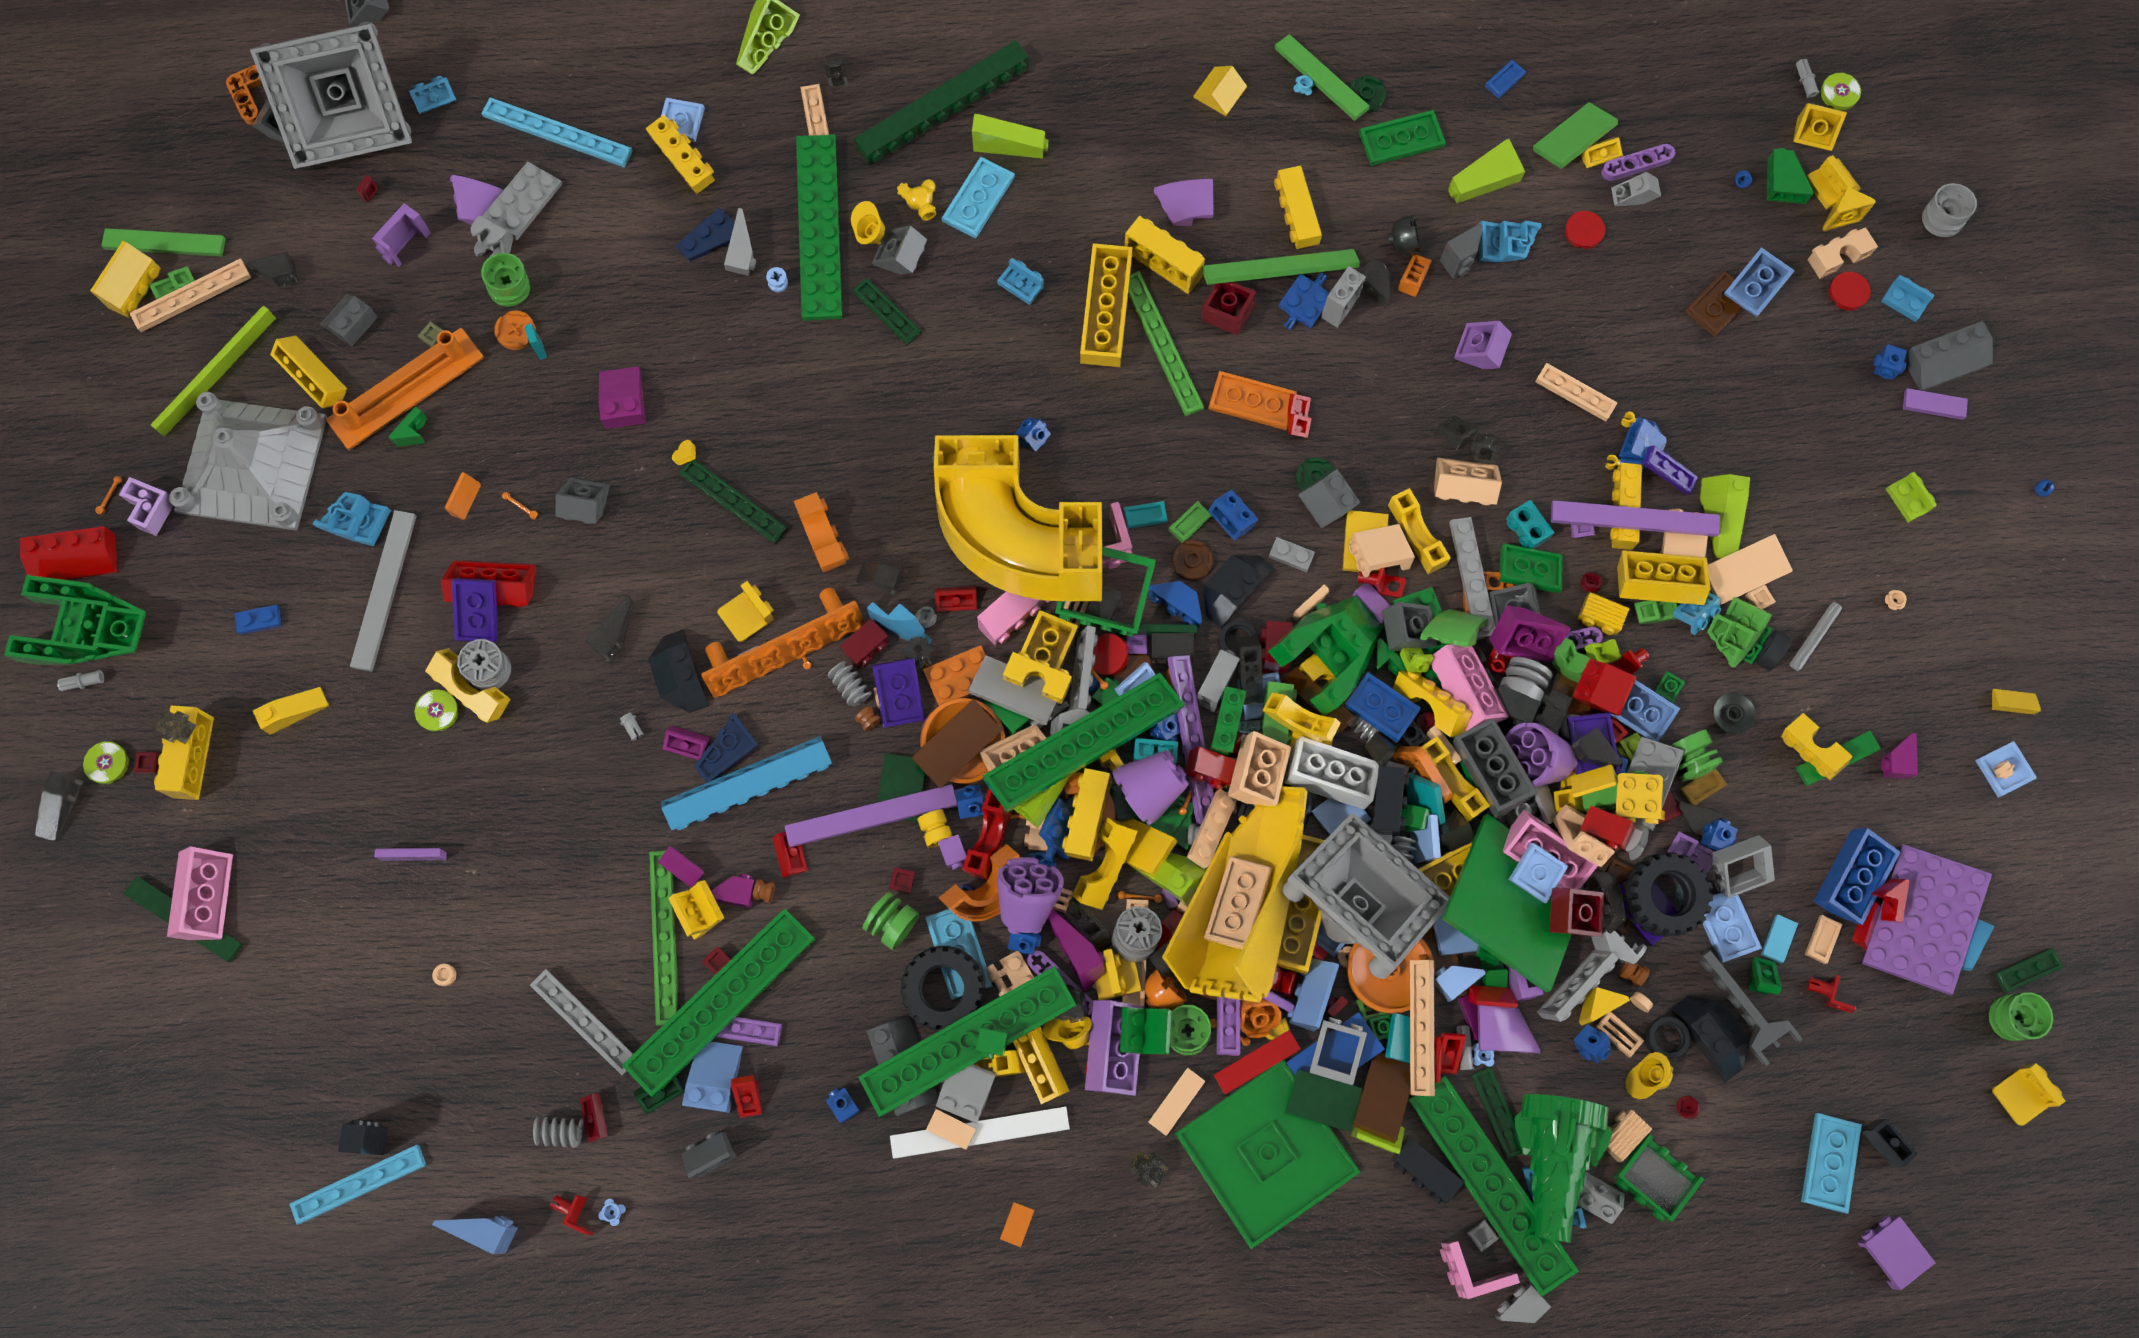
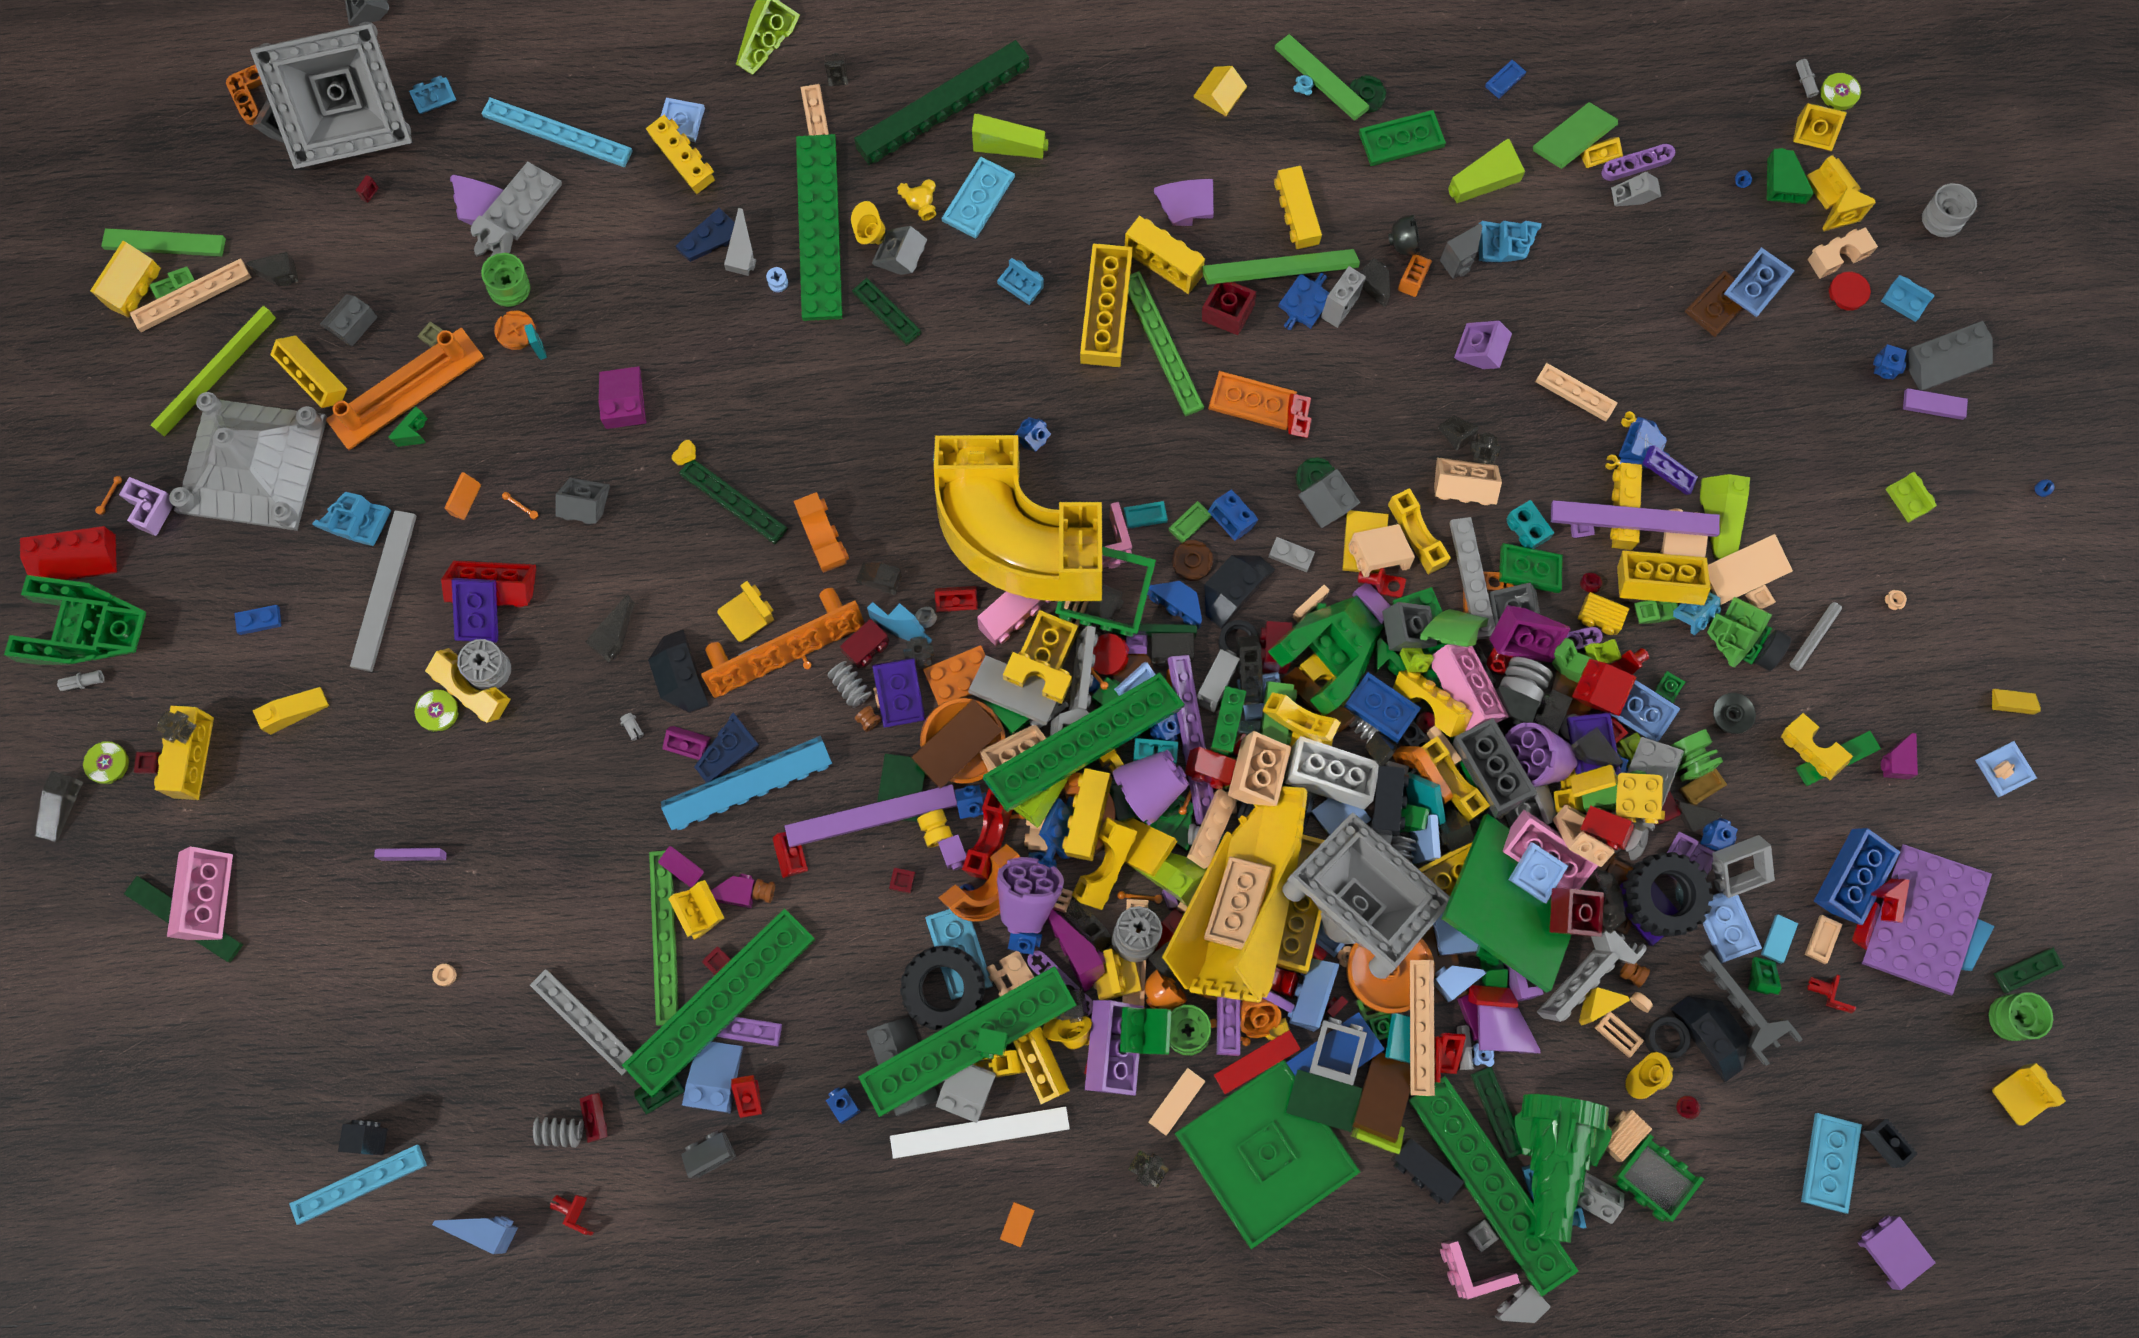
(398, 233): medium lavender panel -> none
(605, 1213): light blue plate -> none
(887, 918): bright green wheel -> none
(951, 1129): light nougat tile -> none
(1584, 229): red tile -> none
(1593, 1044): blue brick -> none

